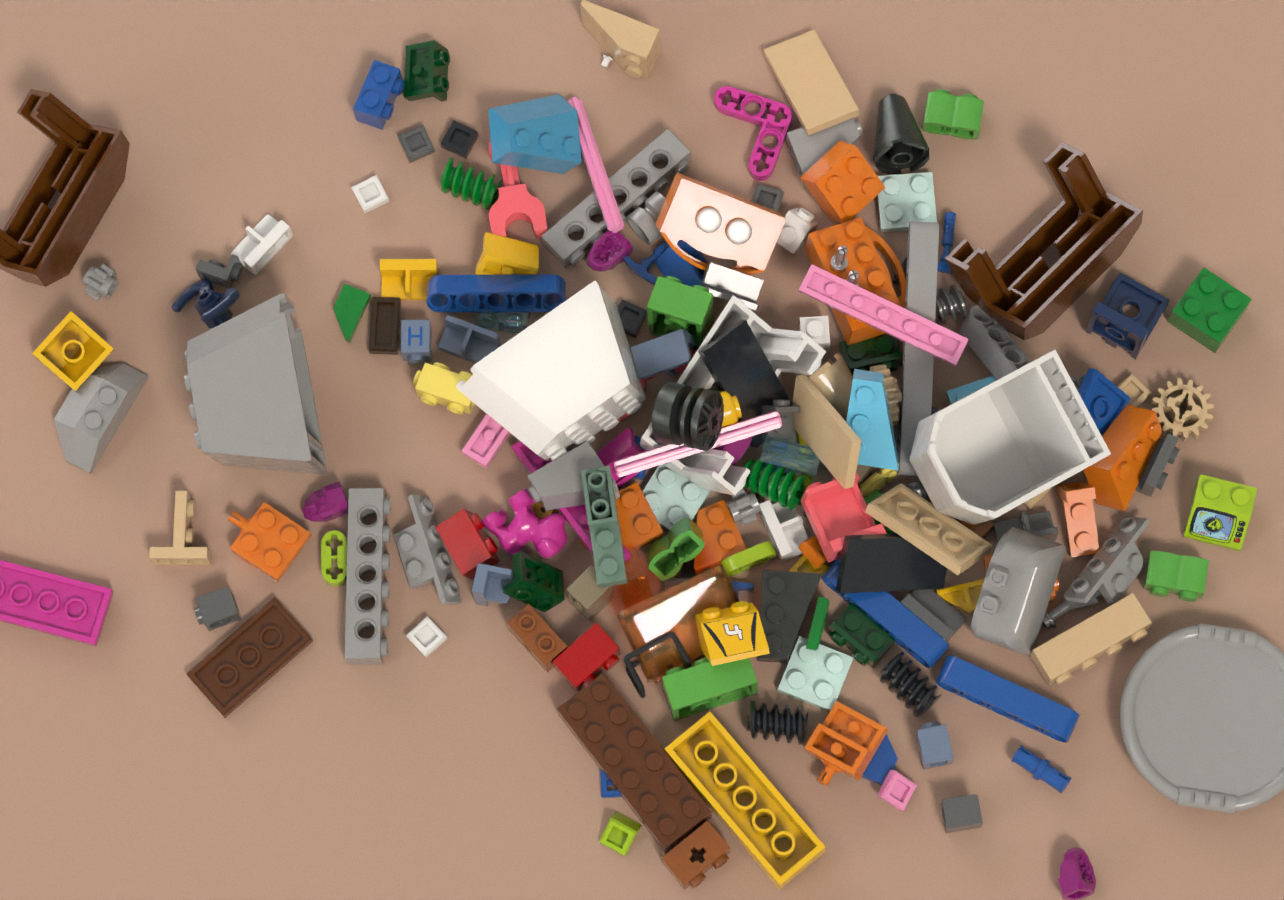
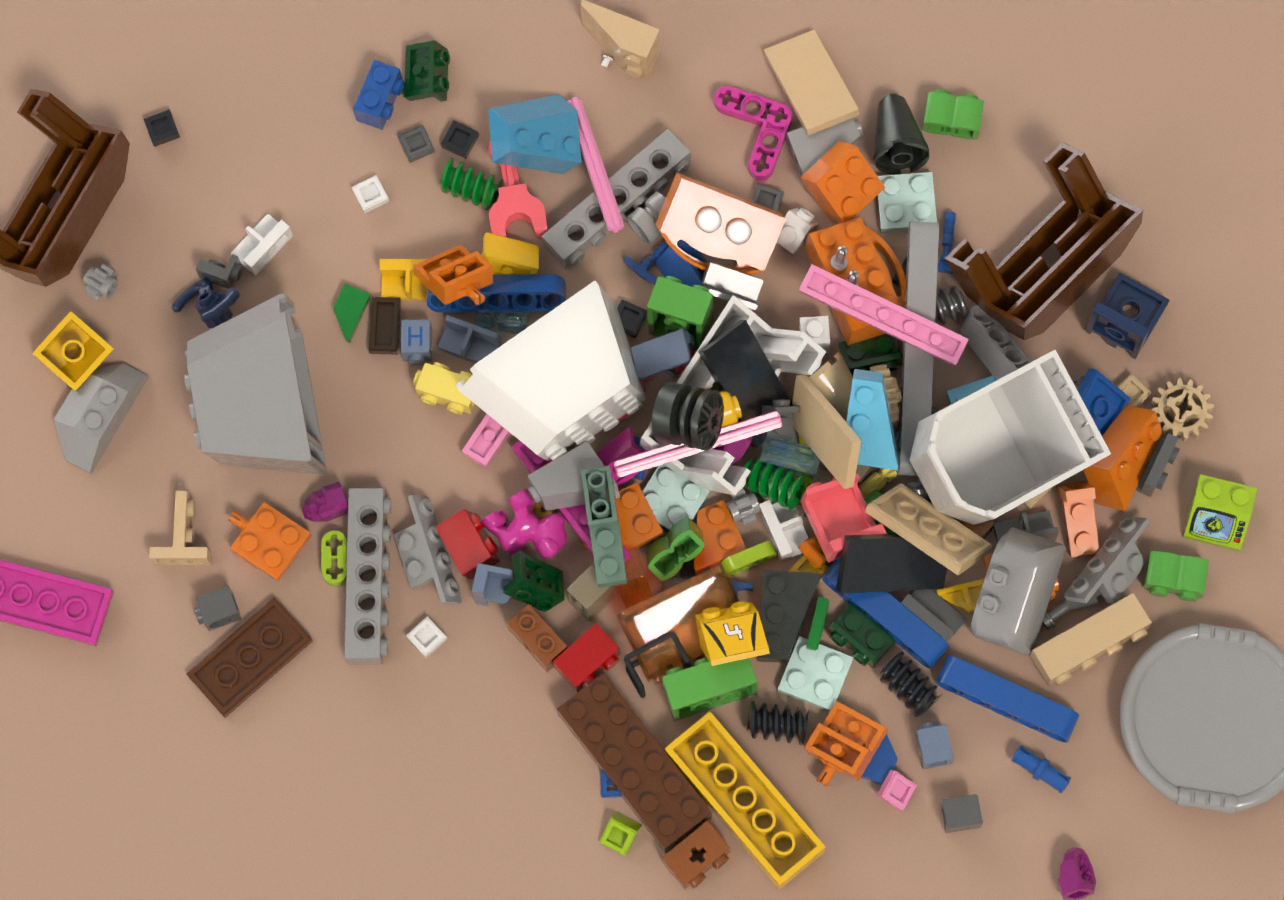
(161, 128): none -> black tile
(455, 275): none -> orange plate
(608, 251): magenta rock -> none
(1209, 310): green brick -> none

